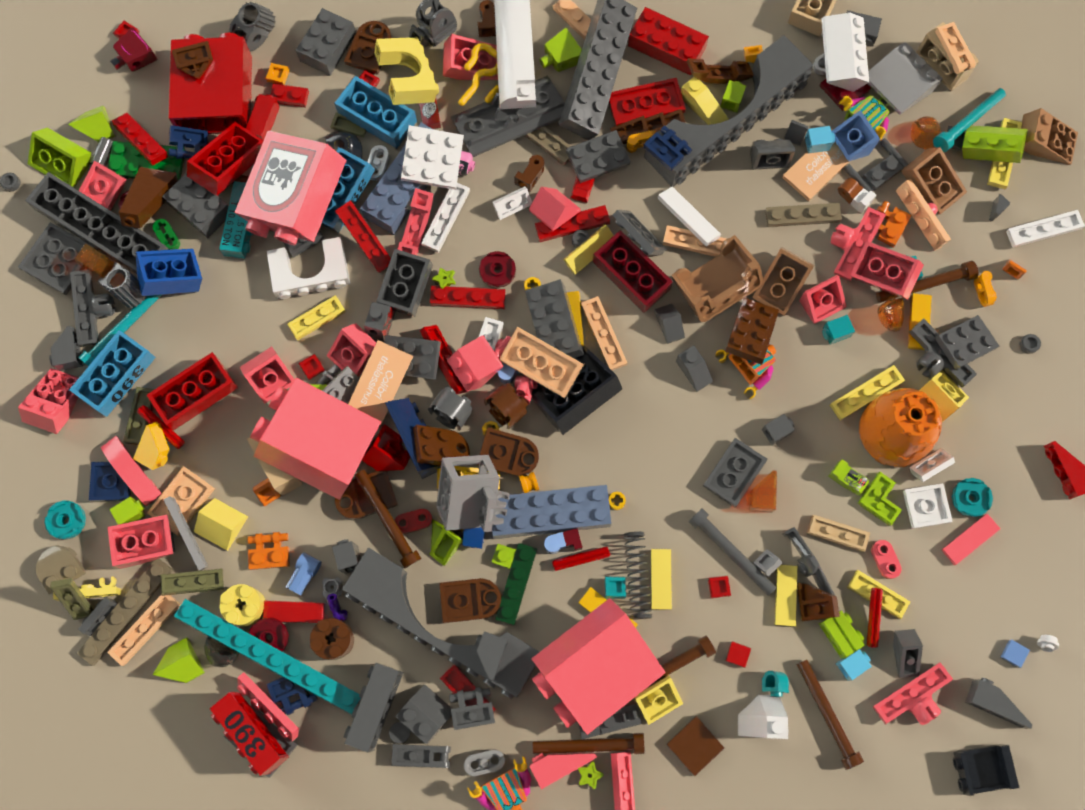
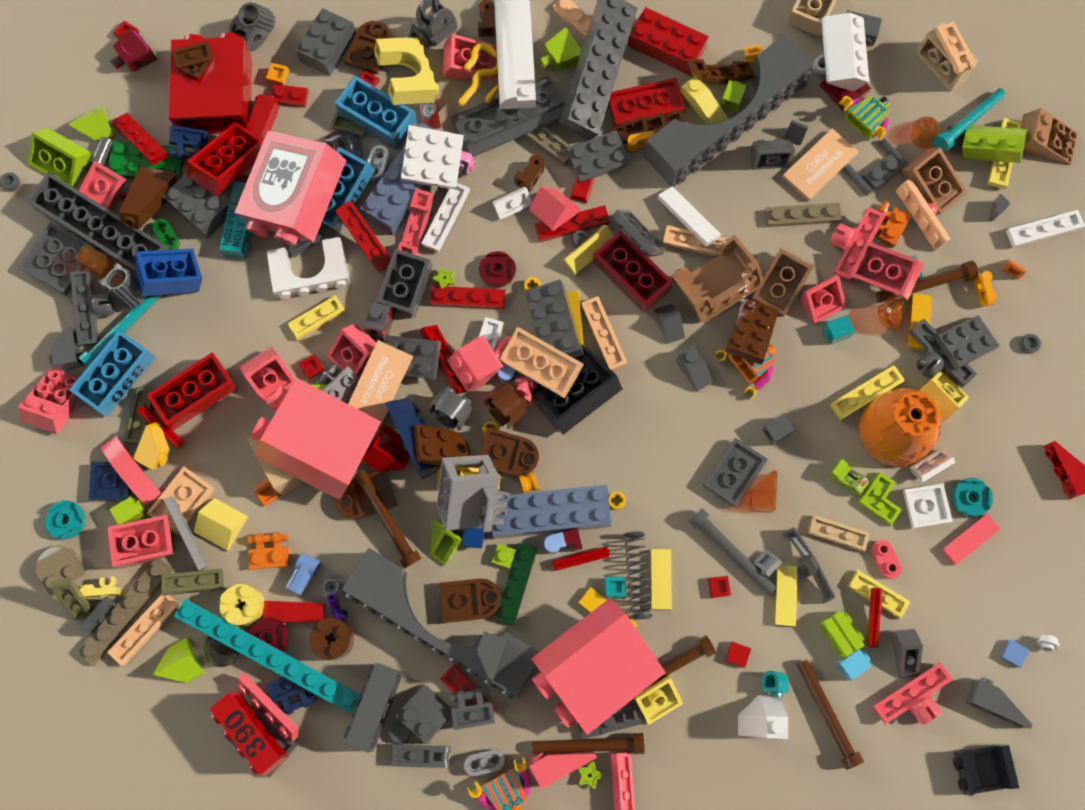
(346, 556): dark grey brick -> none
(412, 519): red plate -> none
(664, 151): dark blue plate -> none
(695, 746): reddish brown tile -> none
(816, 603): reddish brown wing -> none
(819, 139): medium azure brick -> none
(856, 137): medium blue slope -> none
(856, 194): leg -> none
(903, 78): light grey slope -> none

